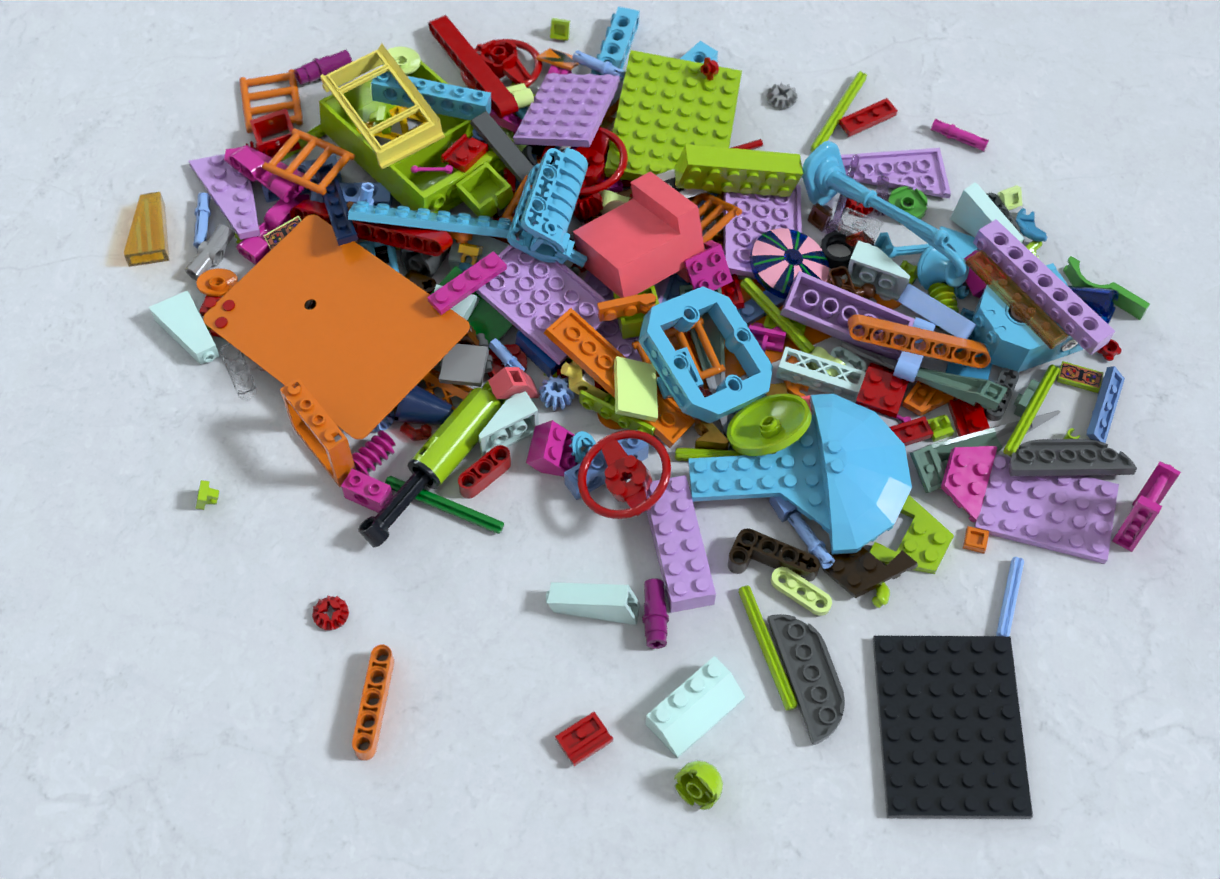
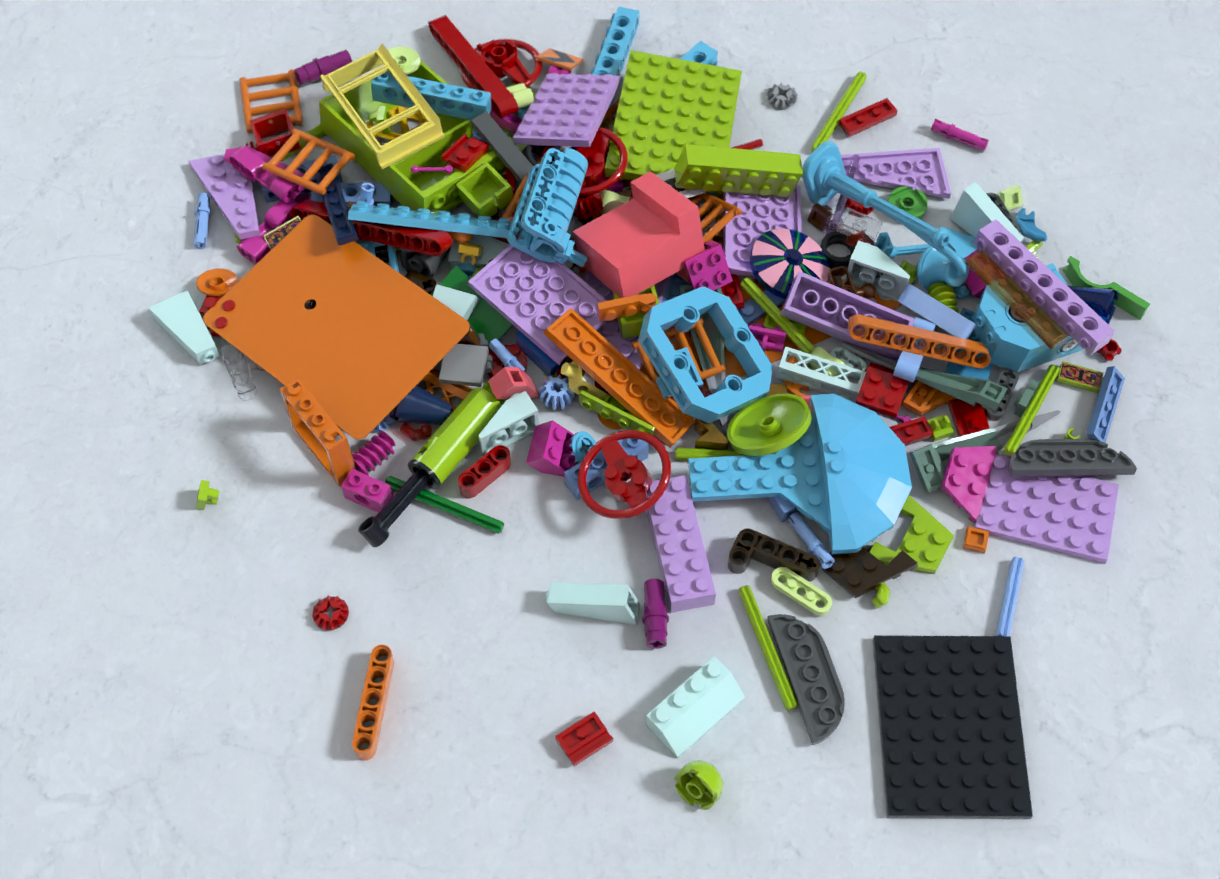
(148, 233): clear yellow slope -> none
(210, 252): light grey piece -> none
(467, 283): dark pink plate -> none
(560, 29): lime tile -> none
(598, 65): light blue pin -> none
(635, 389): yellowish green tile -> none
(709, 68): red plate -> none
(882, 190): clear purple axle -> none
(1146, 506): dark pink fence -> none

